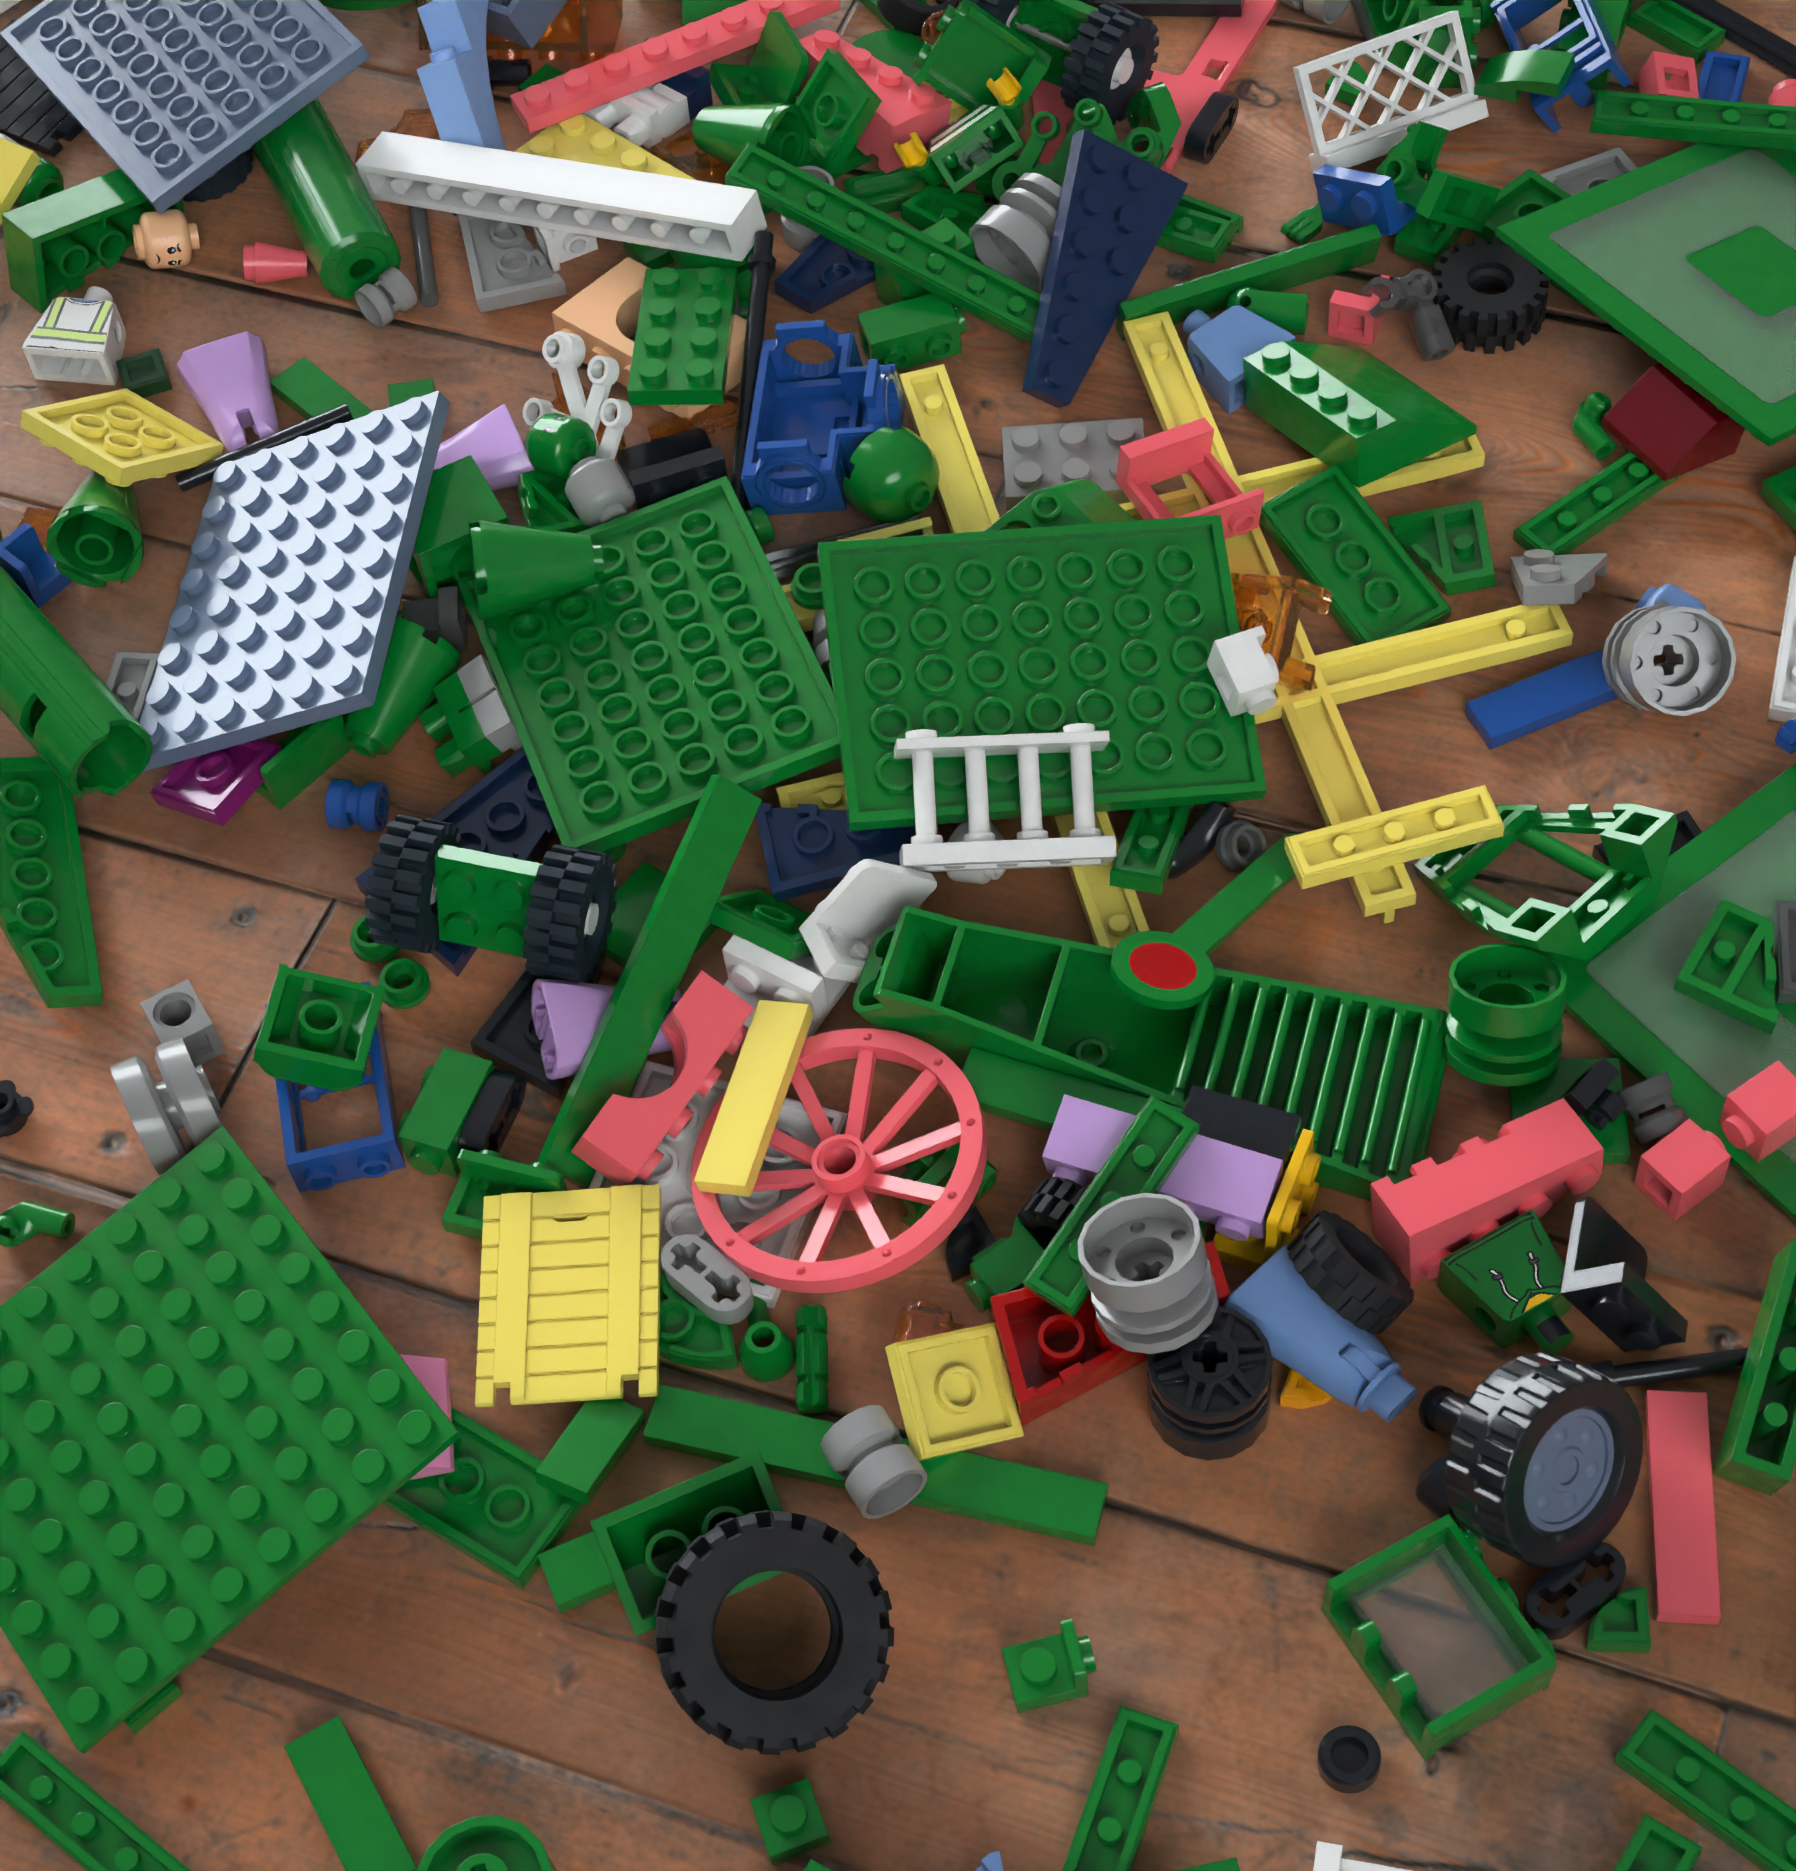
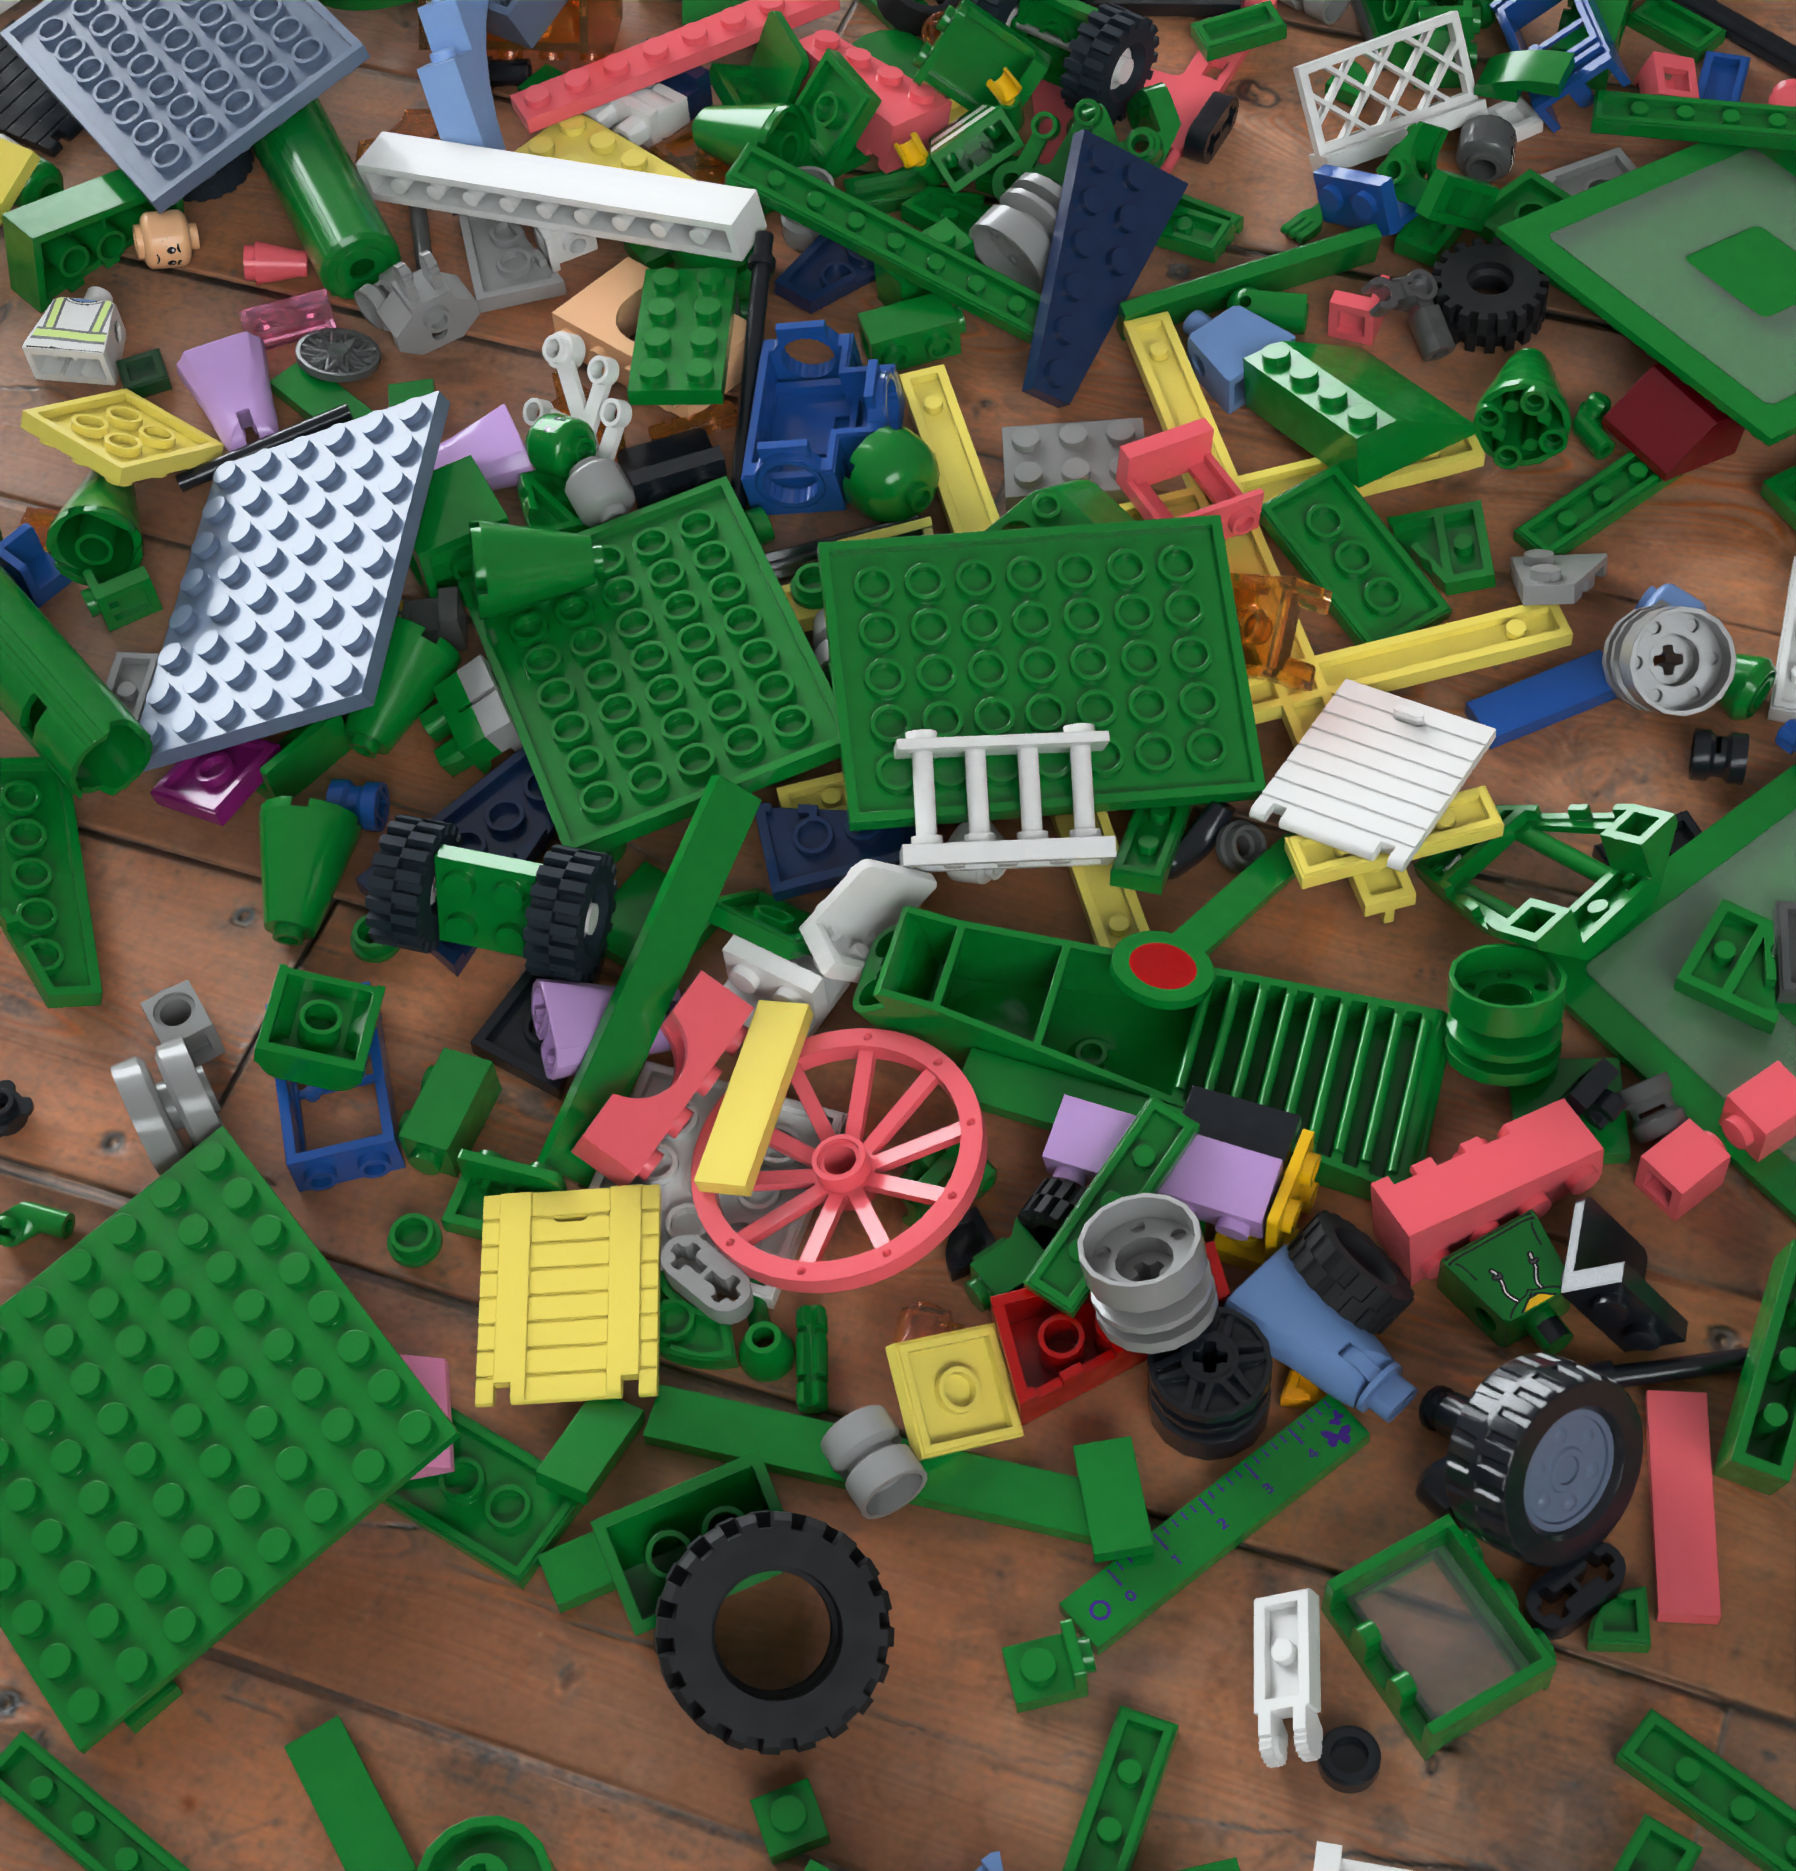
(121, 598): none -> green bracket
(289, 318): none -> clear pink plate
(302, 863): none -> green cone
(337, 355): none -> dark grey wheel
(403, 972): green plate -> none
(414, 1240): none -> green plate
(426, 305): none -> light grey hinge
(493, 1112): black beam -> none
(1113, 1499): none -> green tile
(1215, 1523): none -> green tile
(1238, 31): none -> green tile
(1244, 672): white brick -> none
(1287, 1674): none -> white hinge
(1374, 774): none -> white door
(1486, 148): none -> dark grey head
(1520, 115): none -> white tile
(1523, 412): none -> green cone
(1718, 756): none -> black wheel
(1749, 686): none -> green cone

